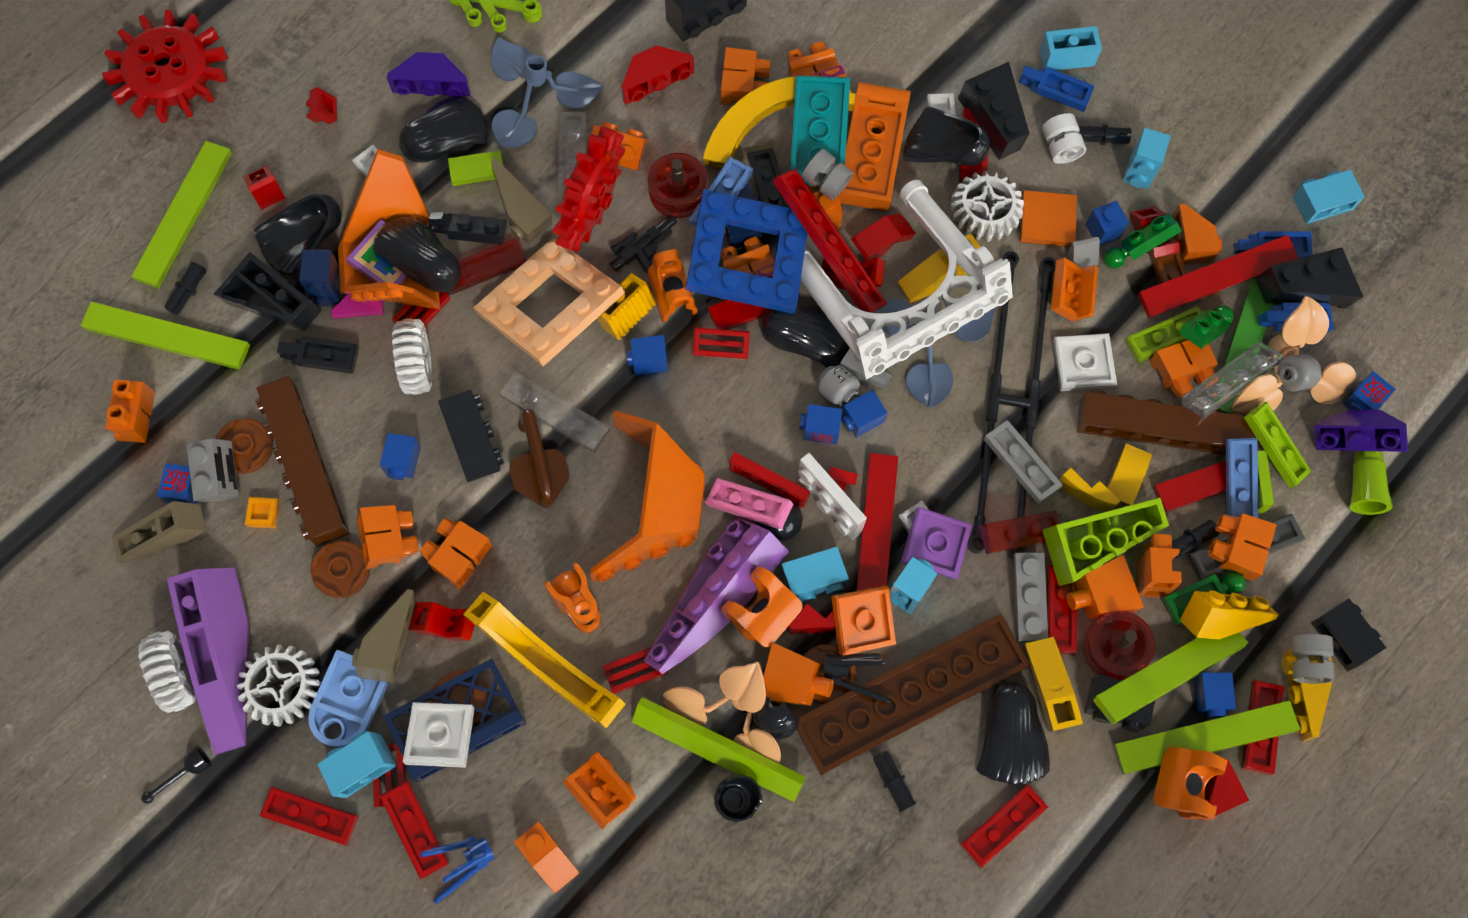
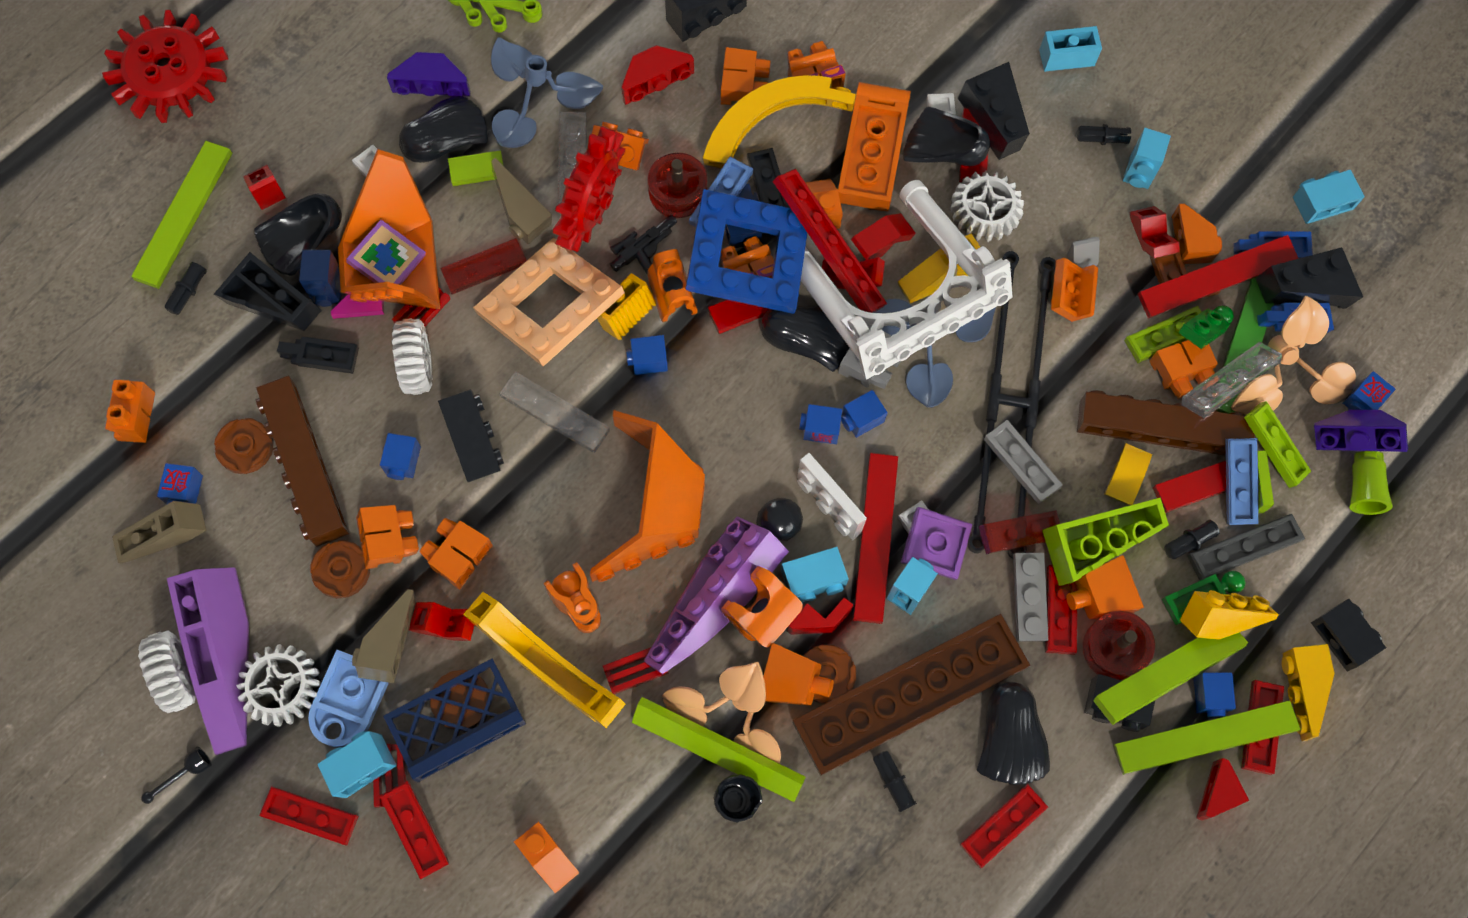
(165, 335): lime tile -> none
(212, 470): light grey brick -> none
(262, 512): light orange tile -> none
(322, 106): red tile -> none
(418, 254): black hair -> none
(438, 734): white tile -> none
(468, 227): black hinge -> none
(476, 855): blue plant -> none
(541, 472): reddish brown piece -> none
(600, 790): orange bracket -> none
(697, 340): red tile -> none
(749, 503): bright pink tile -> none
(768, 479): red tile -> none
(776, 720): black hair -> none
(819, 119): teal tile -> none
(827, 174): light grey wheel -> none
(838, 385): light grey head -> none
(838, 666): black plant -> none
(842, 477): red tile -> none
(863, 620): orange tile -> none
(1048, 218): orange tile -> none
(1053, 685): yellow slope -> none
(1057, 87): blue hinge -> none
(1064, 138): white wheel -> none
(1084, 362): white tile -> none
(1096, 497): yellow slope -> none
(1107, 222): blue brick -> none
(1142, 241): green plate -> none
(1154, 568): orange hips -> none
(1184, 780): orange piece -> none
(1245, 546): orange hips -> none
(1299, 372): light grey head -> none
(1313, 648): light grey wheel -> none

